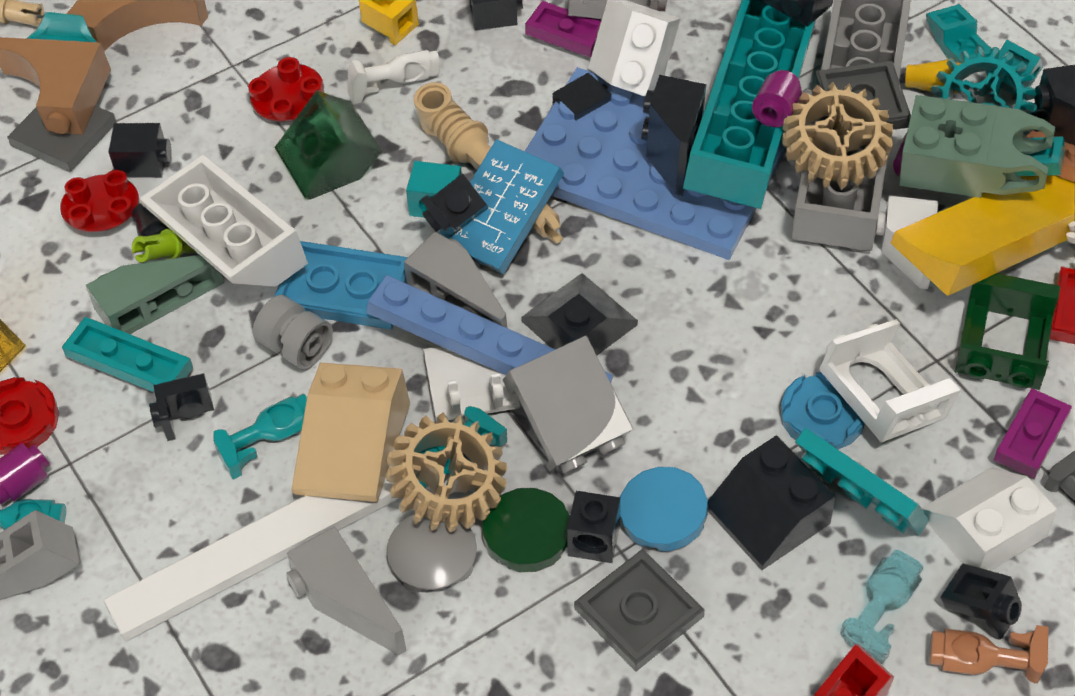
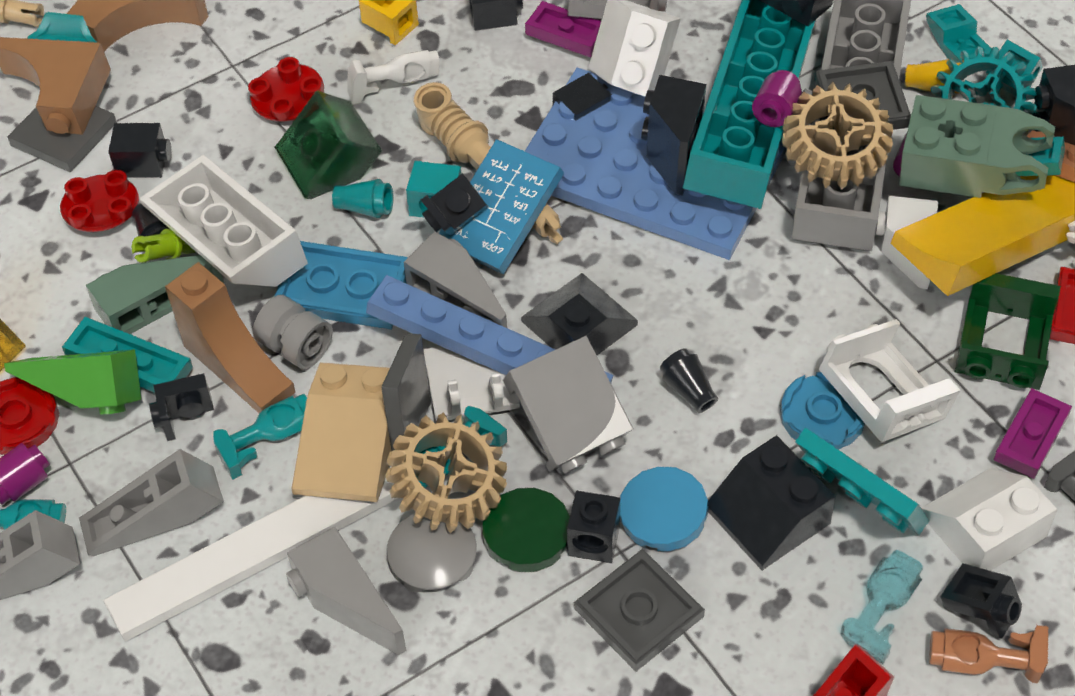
(84, 379): none -> bright green slope
(154, 503): none -> light grey slope
(221, 340): none -> medium nougat arch
(367, 198): none -> teal cone
(406, 387): none -> dark grey tile
(687, 377): none -> black cone

